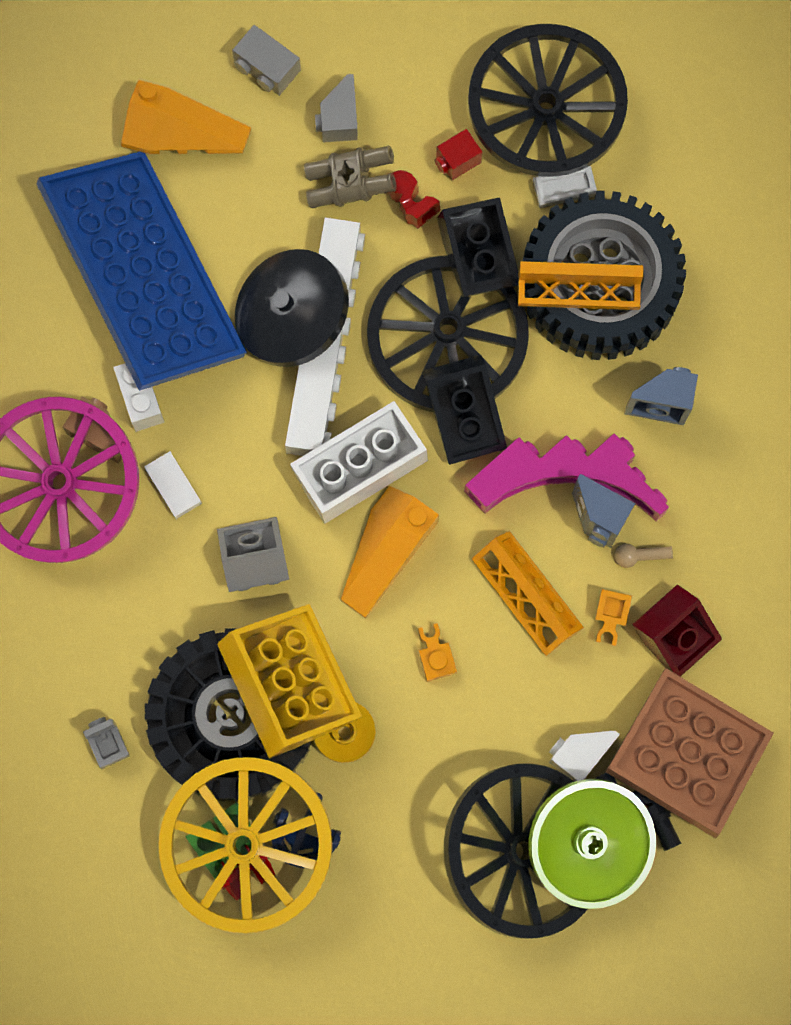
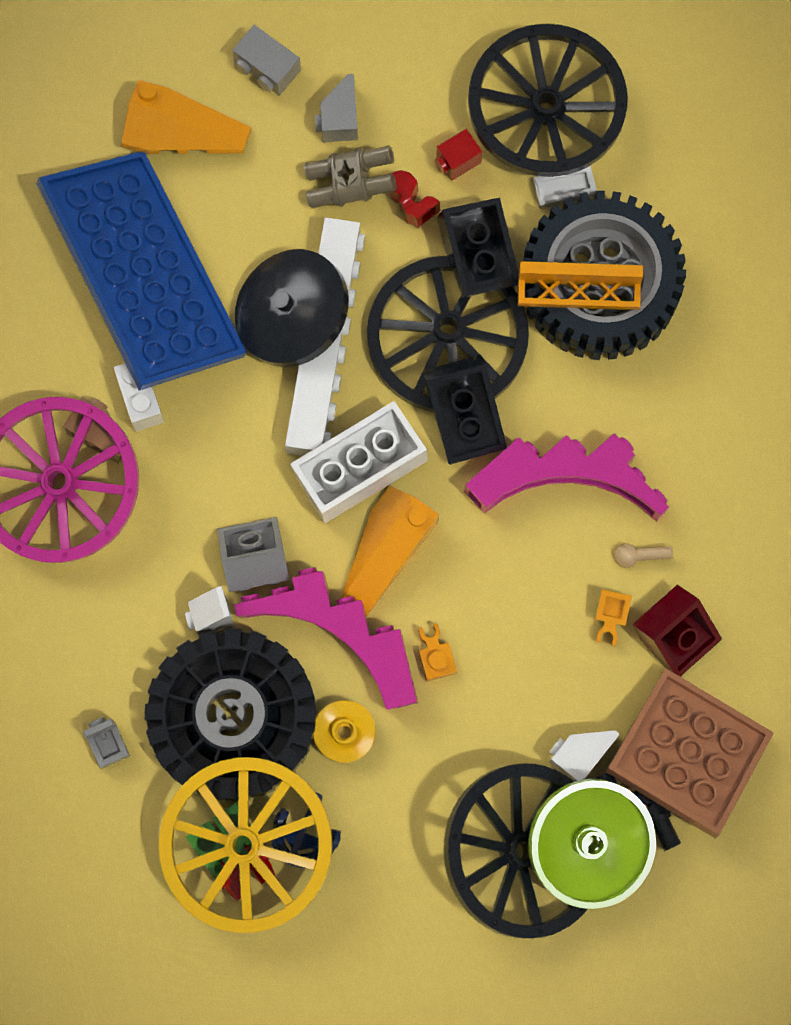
(172, 485): white tile -> none
(209, 612): none -> white slope
(288, 679): yellow slope -> none
(311, 602): none -> dark pink arch
(536, 590): light orange fence -> none
(600, 511): sand blue slope -> none
(665, 397): sand blue slope -> none

